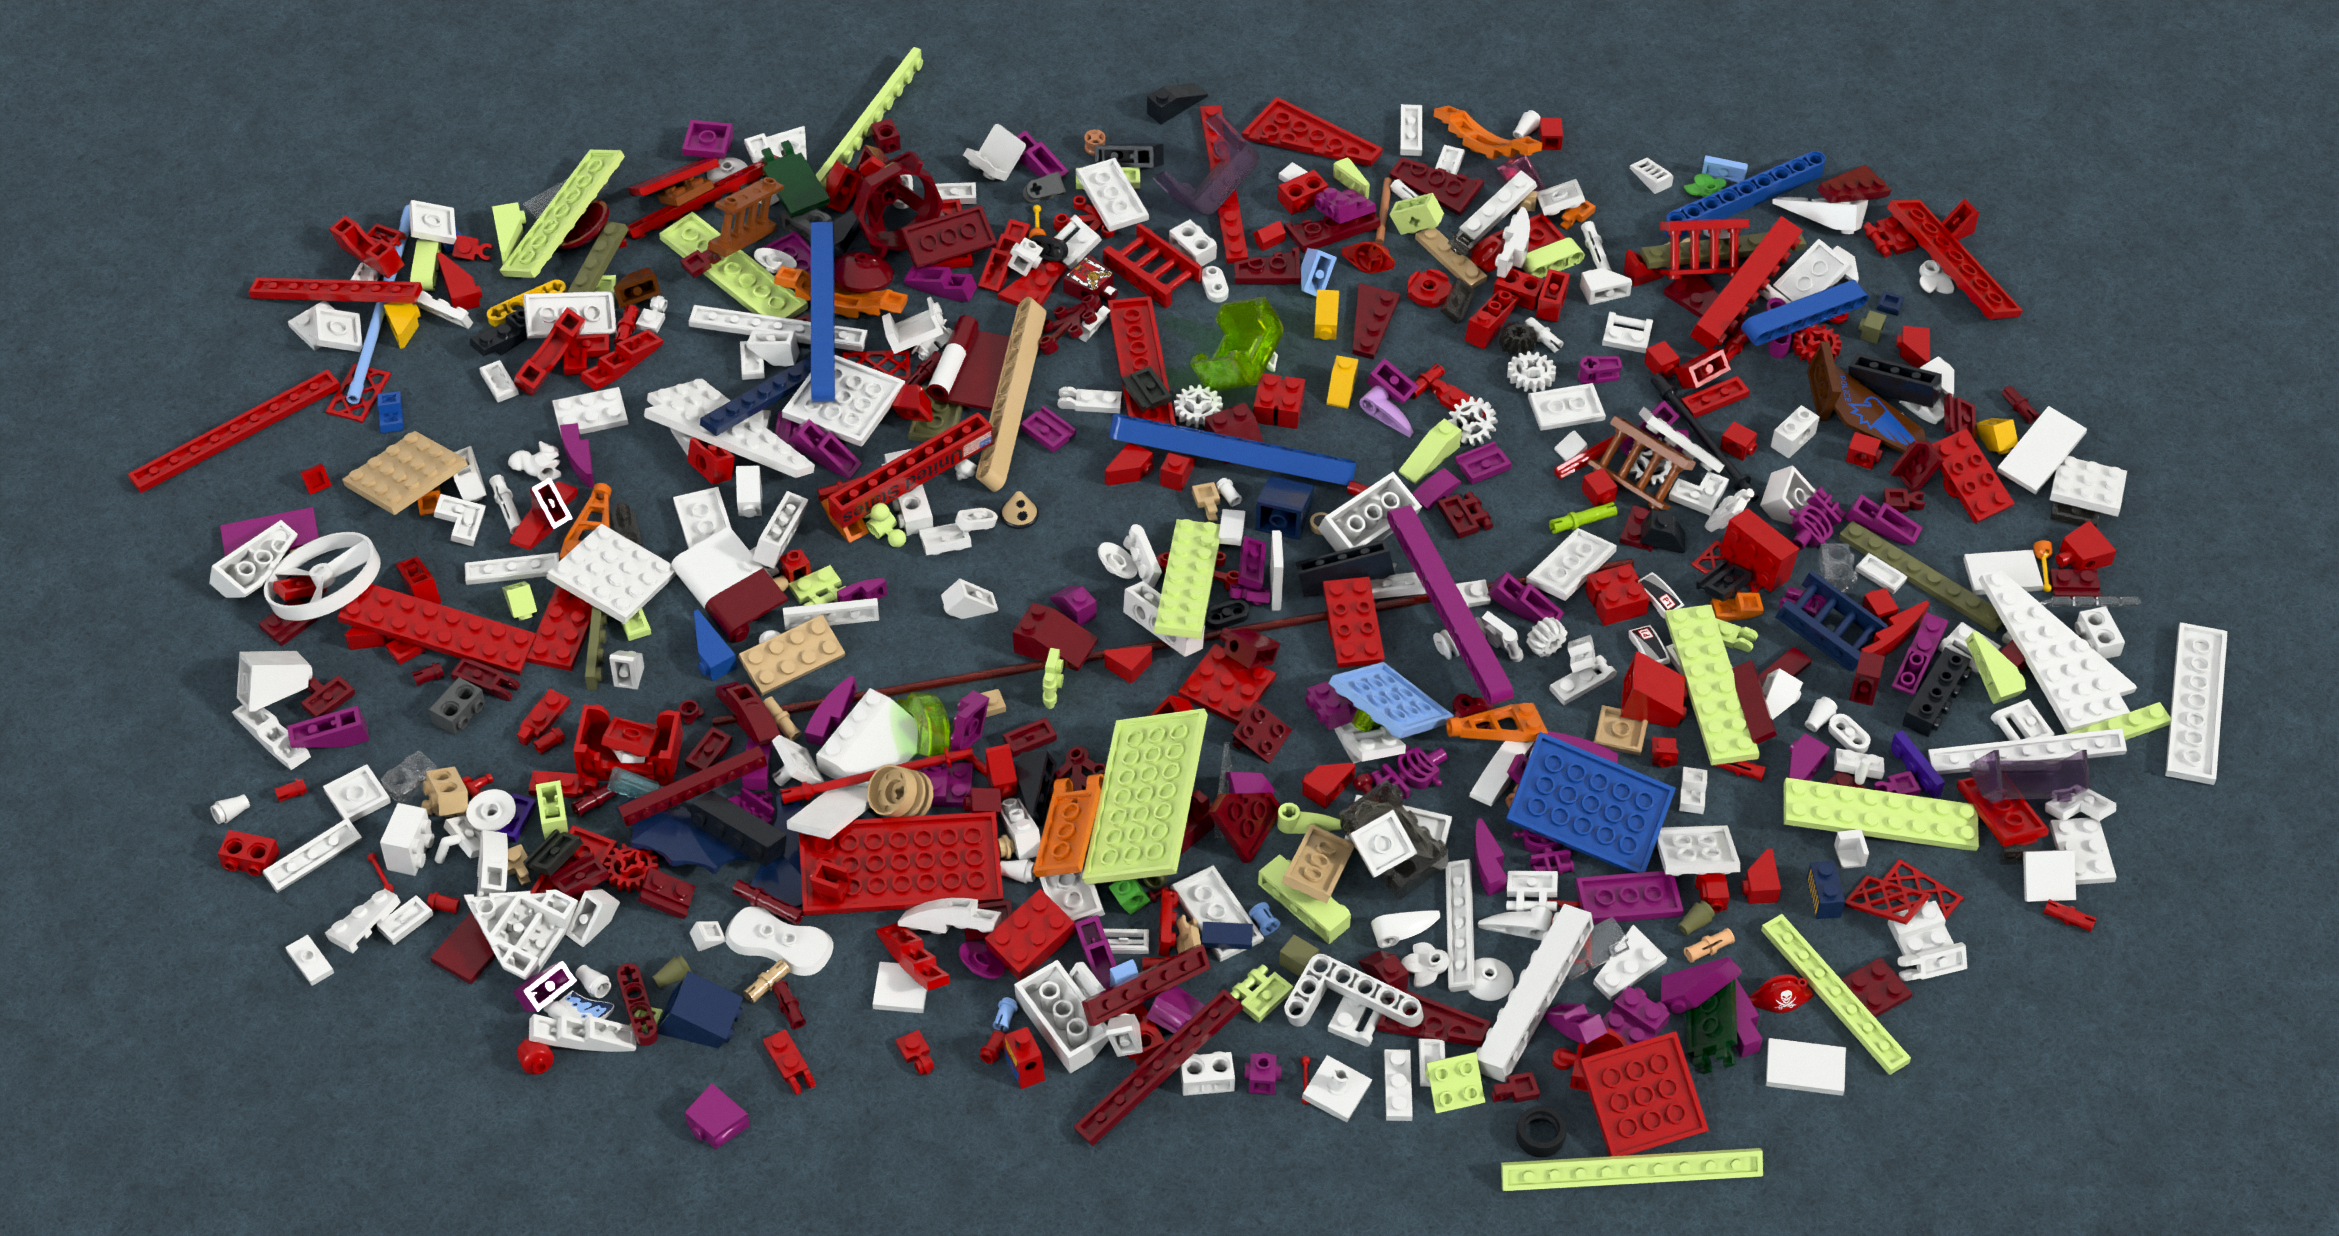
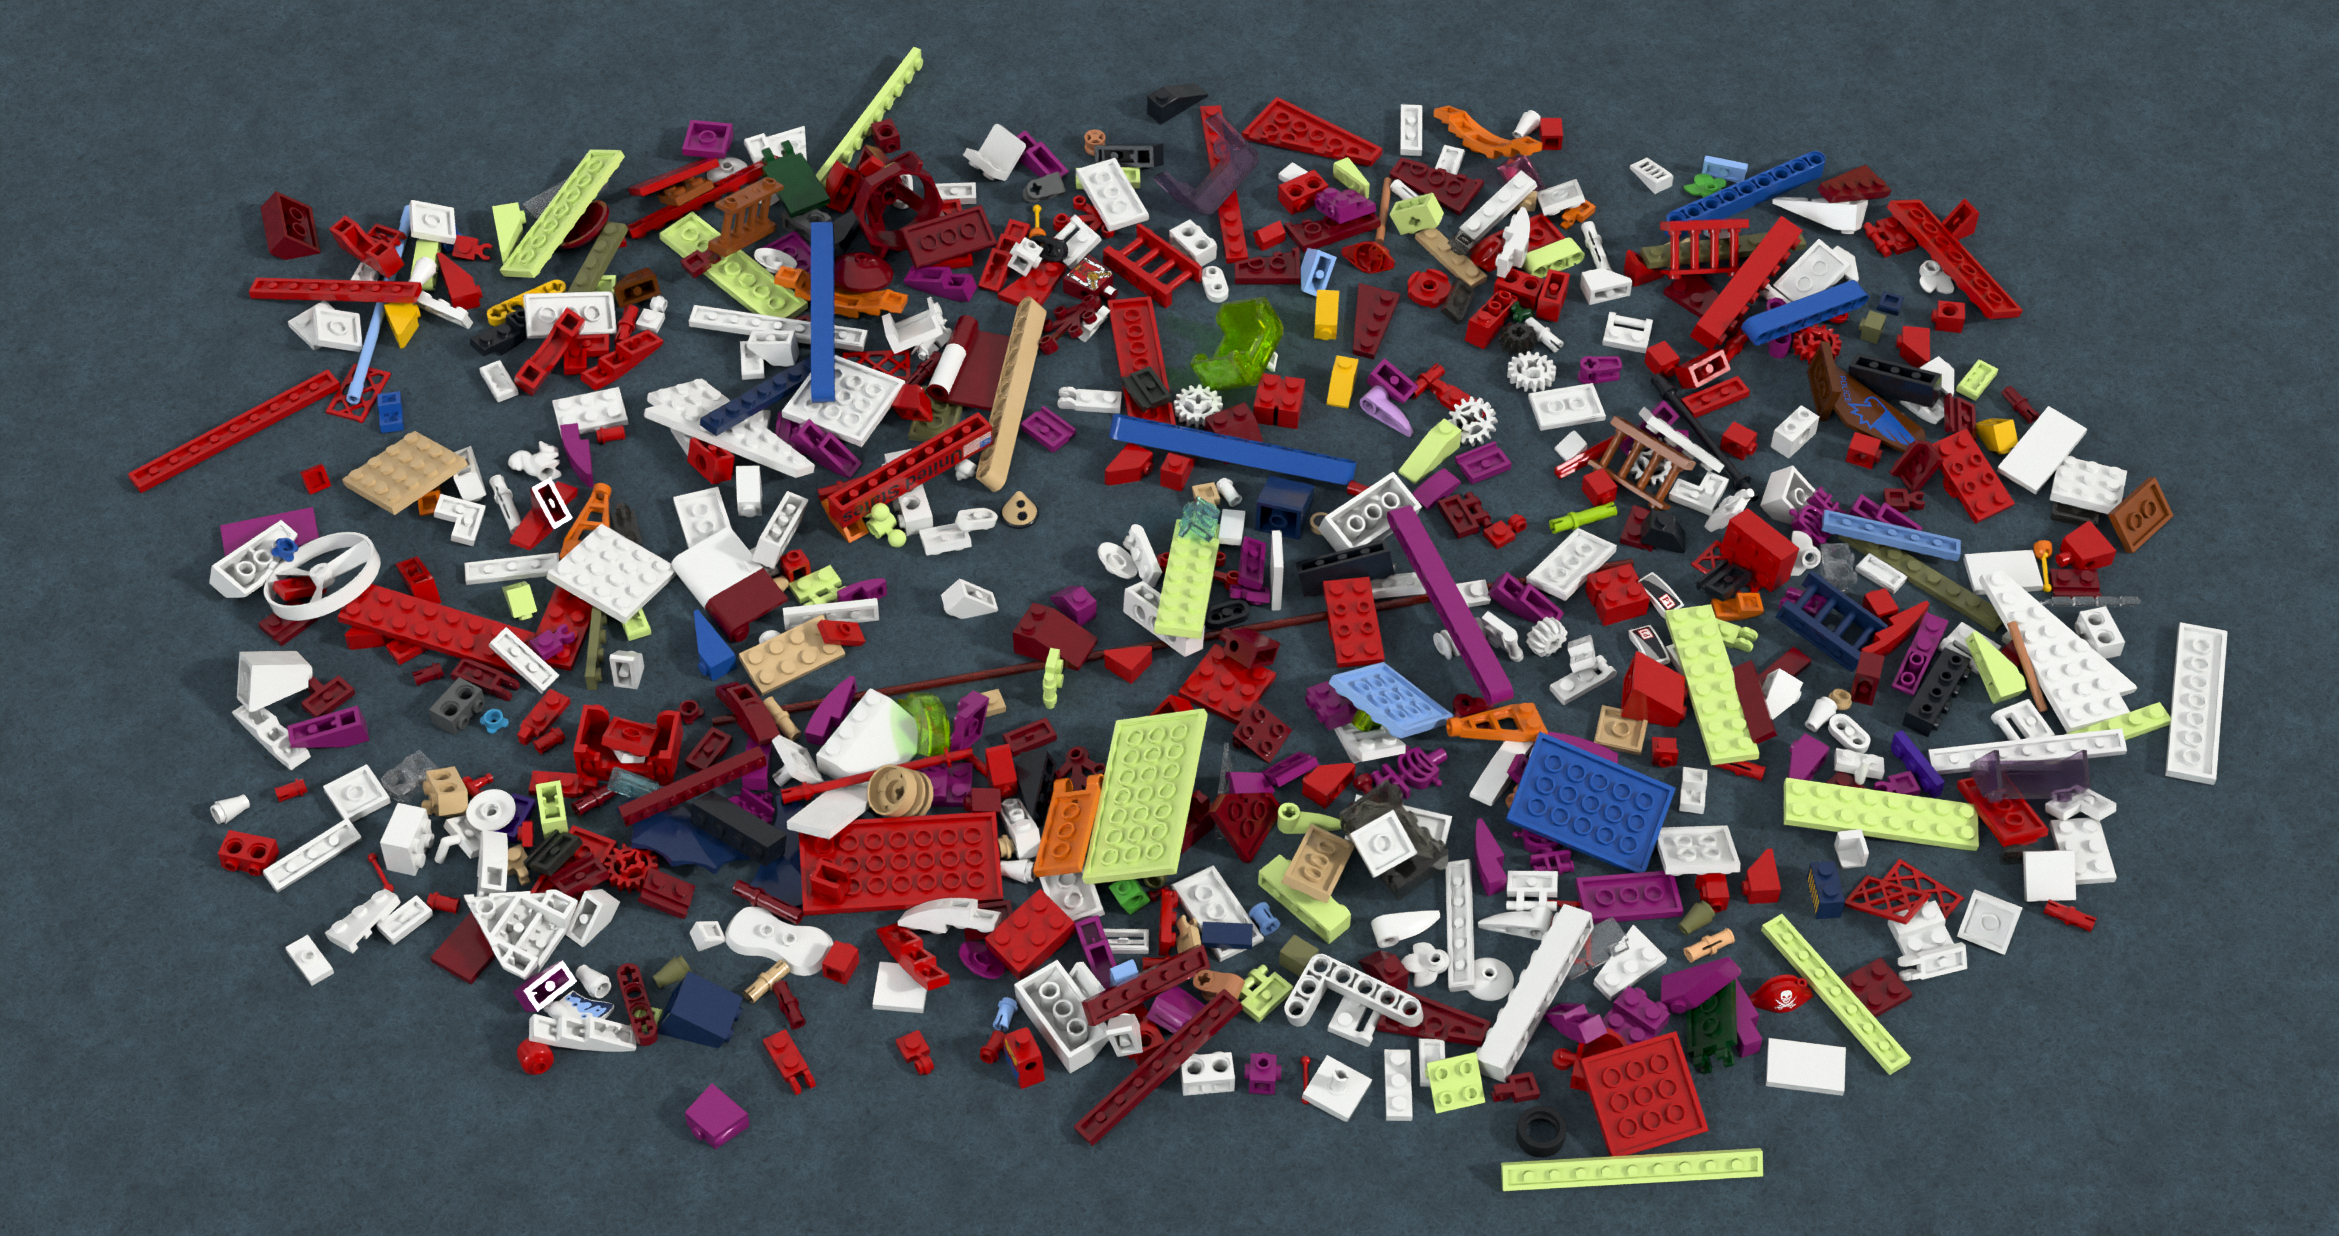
(285, 544): none -> blue plate
(289, 227): none -> dark red slope
(423, 270): none -> white cone
(493, 715): none -> dark azure plate
(523, 660): none -> white plate
(526, 833): none -> red plate
(551, 643): none -> magenta plate
(610, 434): none -> red pin
(840, 962): none -> red brick
(841, 633): none -> red plate
(1200, 518): none -> clear light blue bracket
(1213, 982): none -> nougat piece
(1290, 768): none -> magenta plate
(1501, 534): none -> red plate
(1519, 313): none -> dark green plant
(1805, 544): none -> white plate
(1841, 698): none -> tan plate
(1891, 535): none -> medium blue plate
(1949, 316): none -> red brick
(1977, 380): none -> yellowish green plate
(1989, 922): none -> white tile
(2027, 666): none -> nougat bar
(2140, 515): none -> dark orange plate

